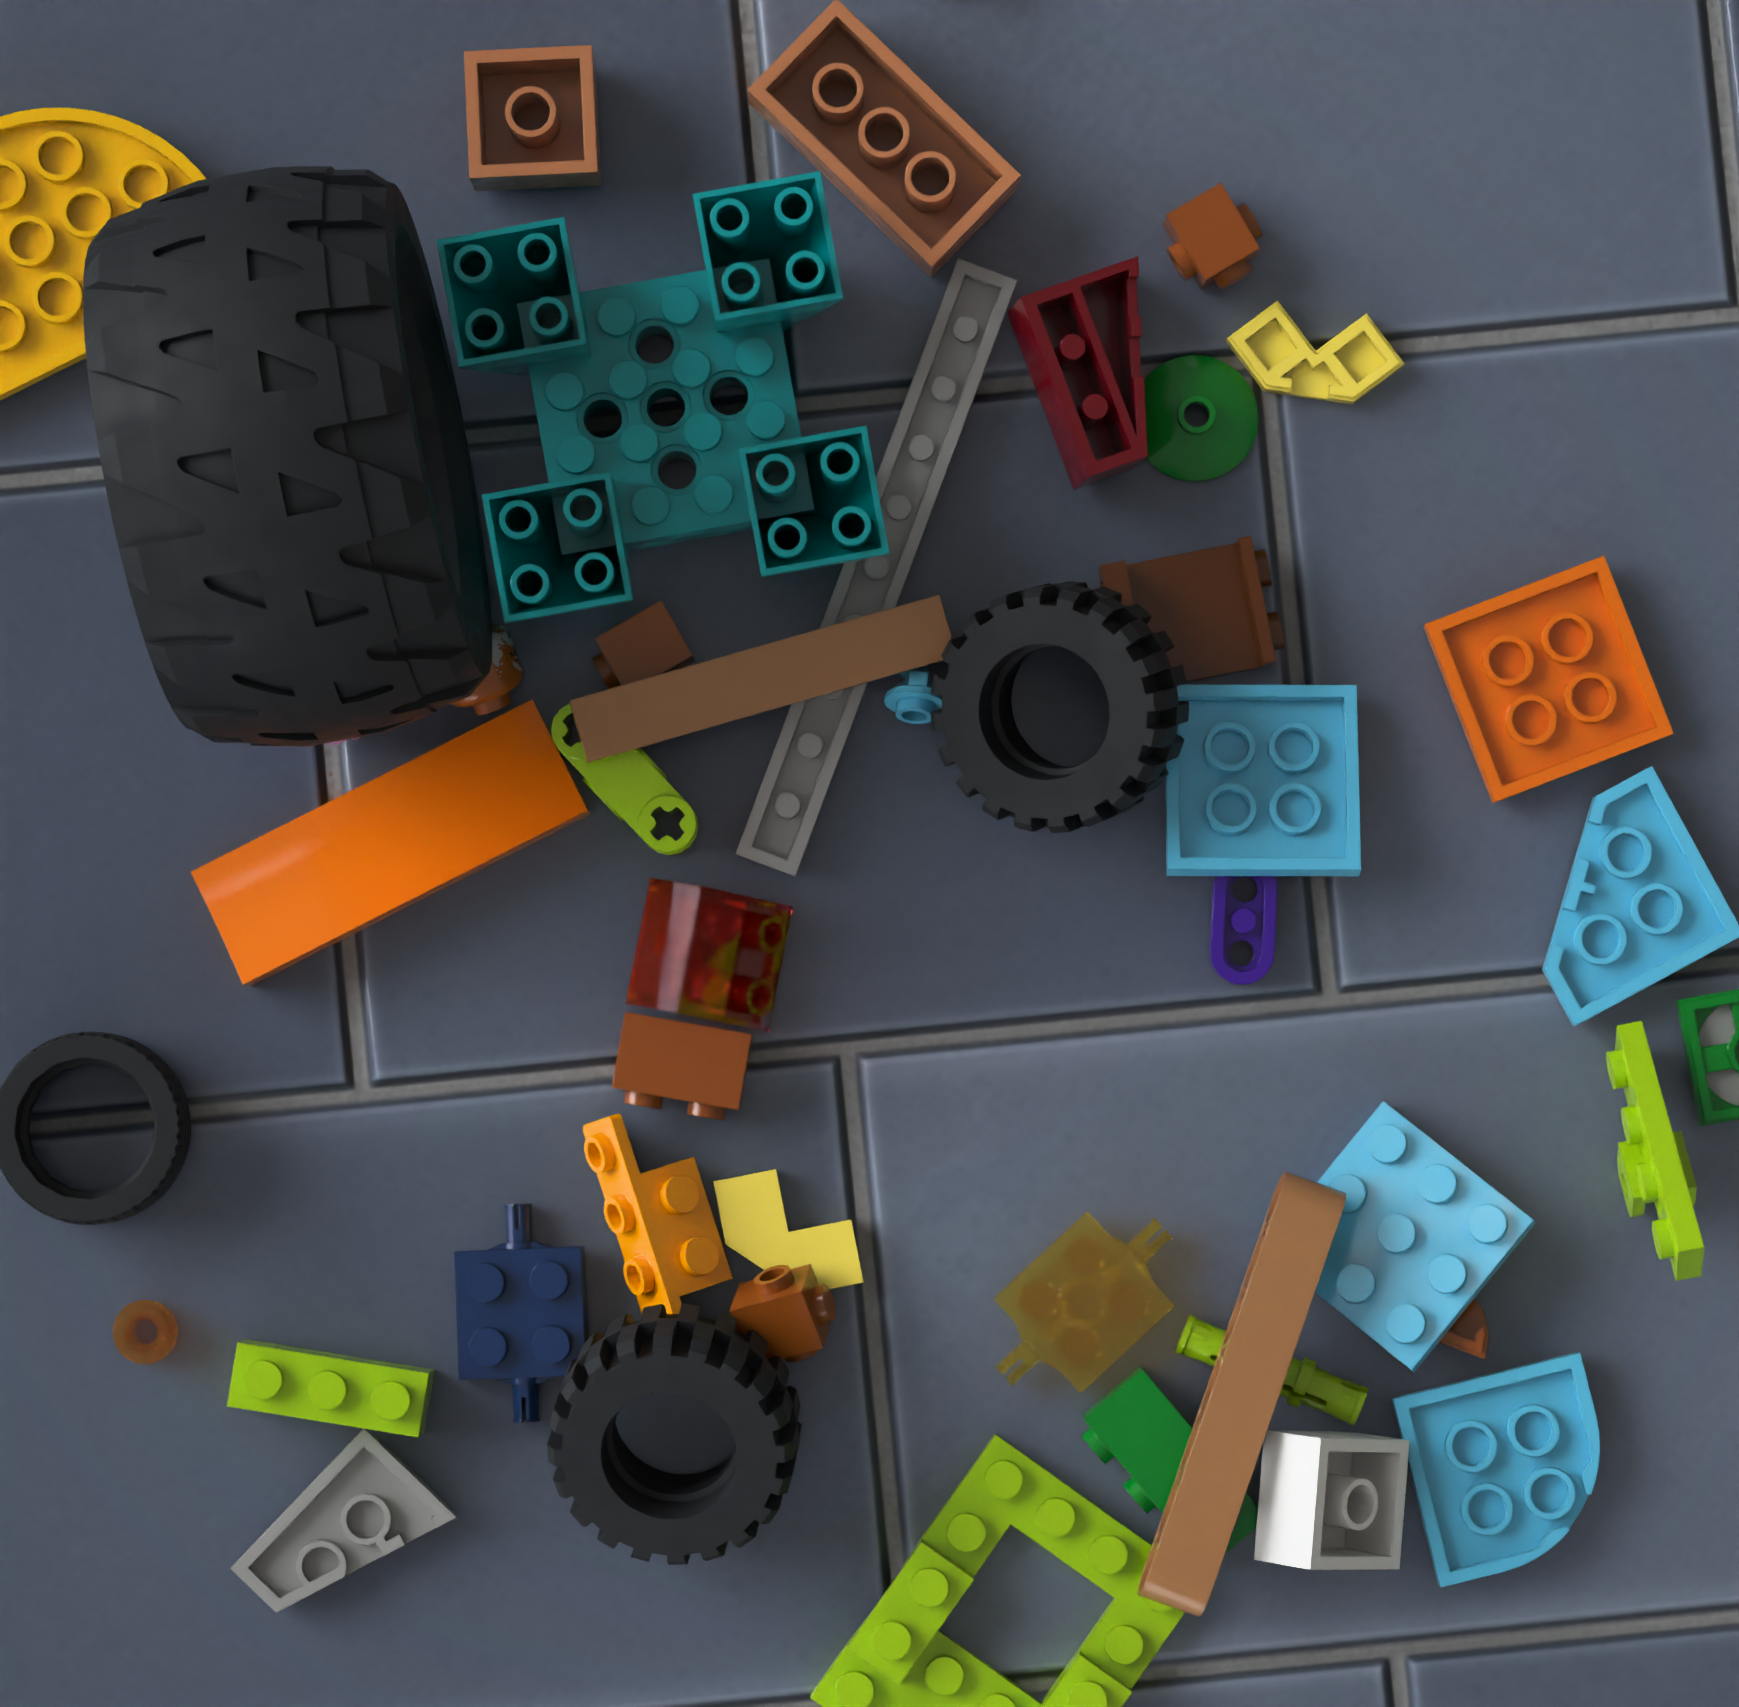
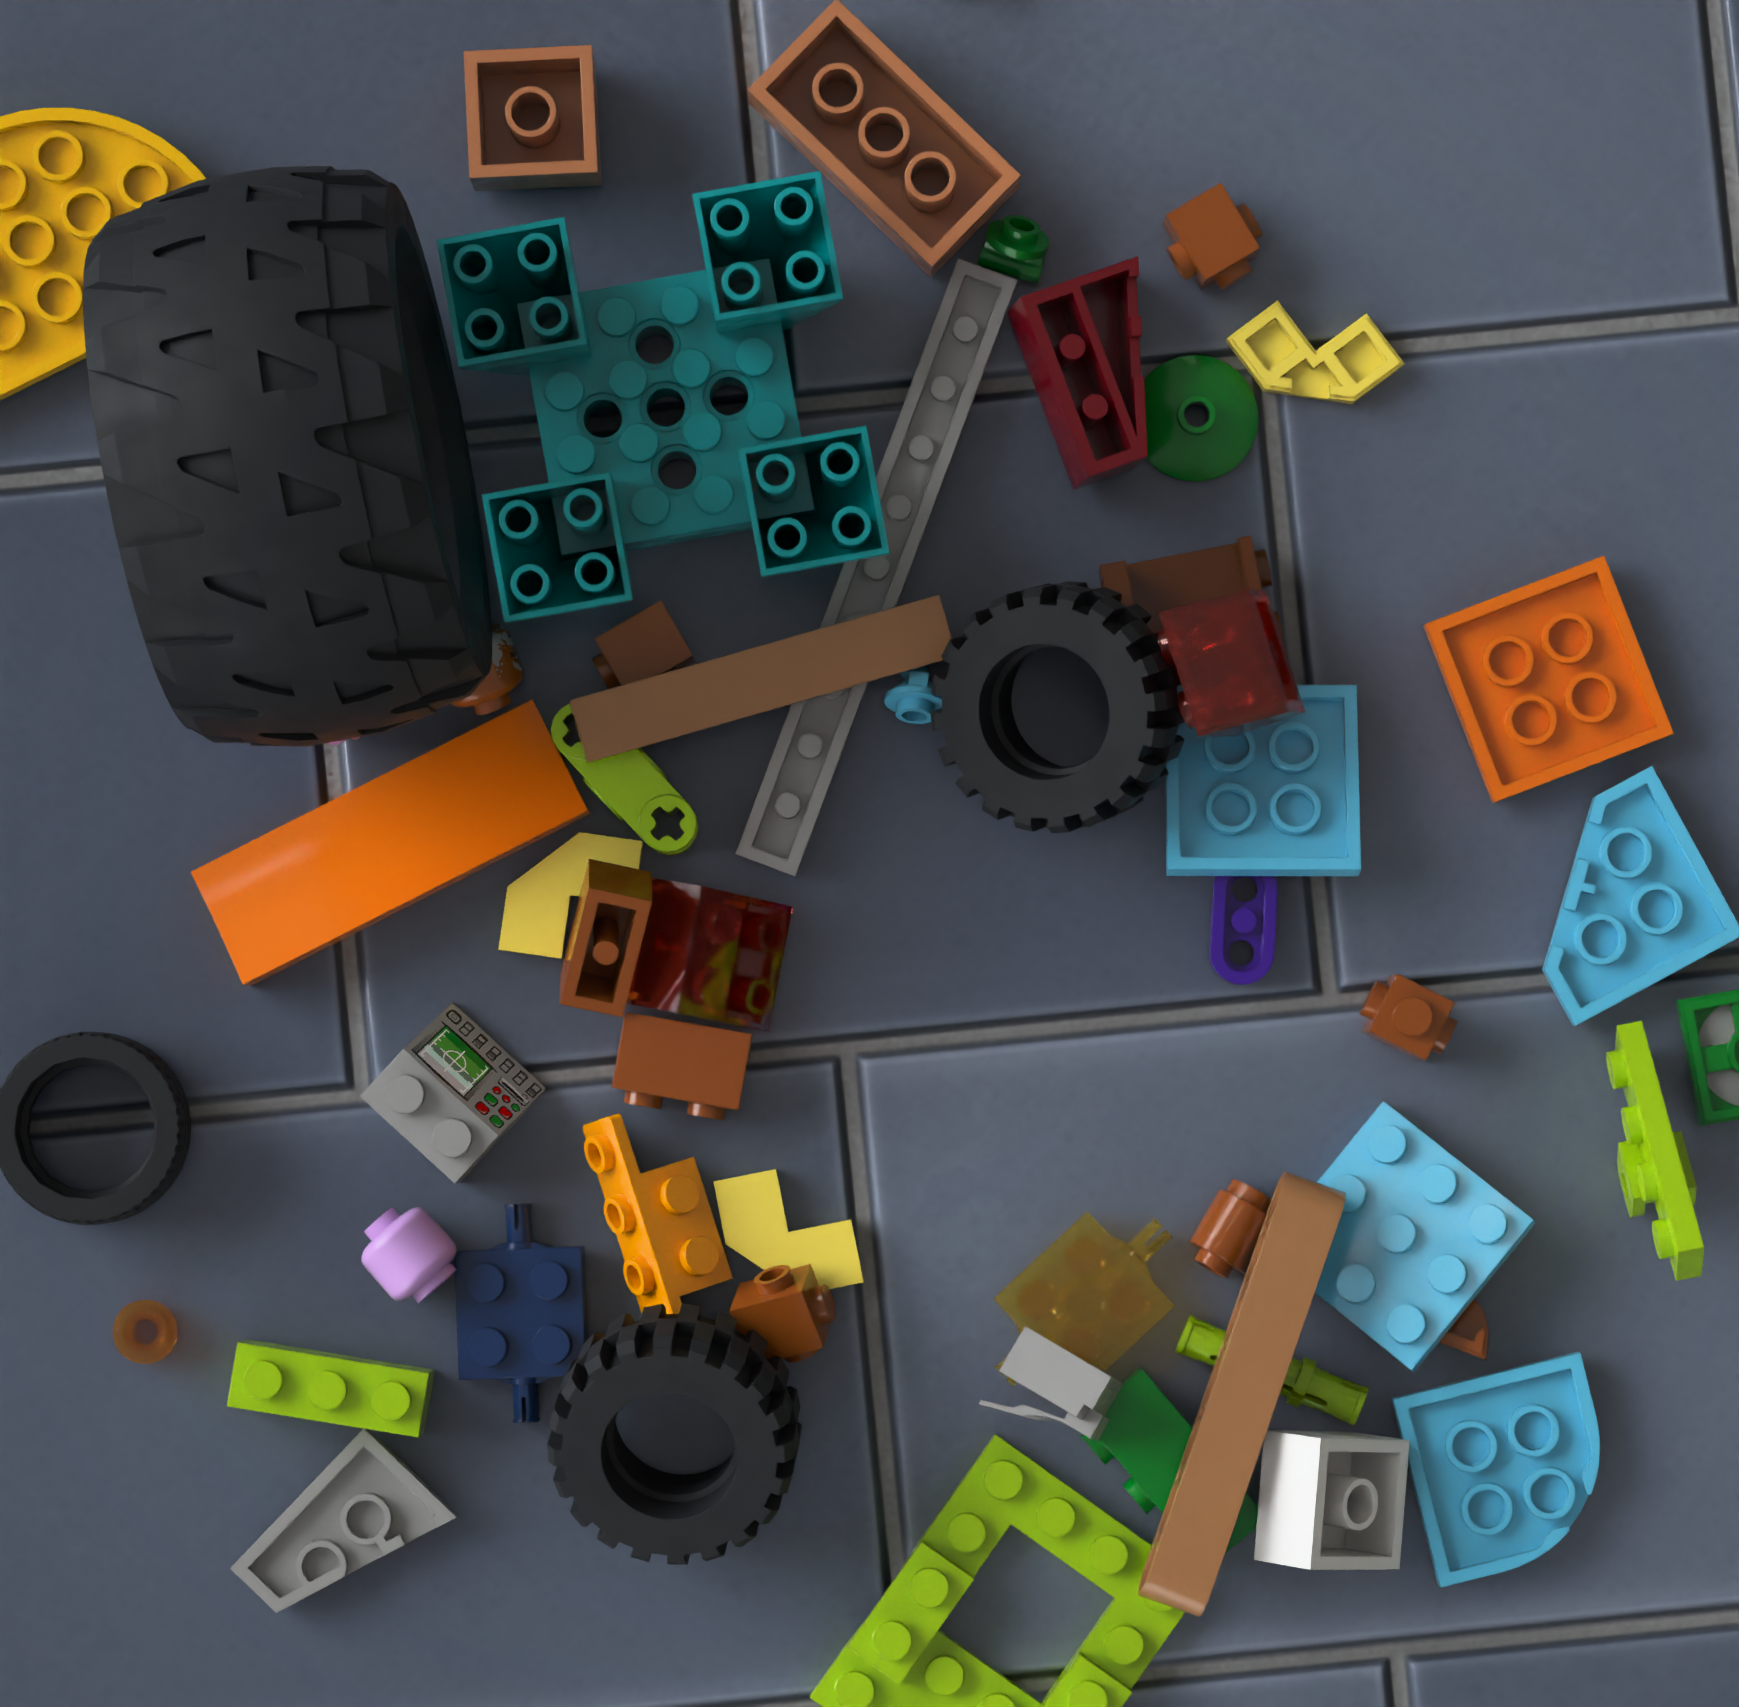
(408, 1254): none -> lavender head
(453, 1093): none -> light grey slope
(541, 898): none -> light yellow tile
(605, 938): none -> dark orange brick
(1015, 248): none -> green plate
(1061, 1380): none -> light grey piece
(1229, 664): none -> clear red slope
(1230, 1229): none -> dark orange brick
(1408, 1017): none -> dark orange brick

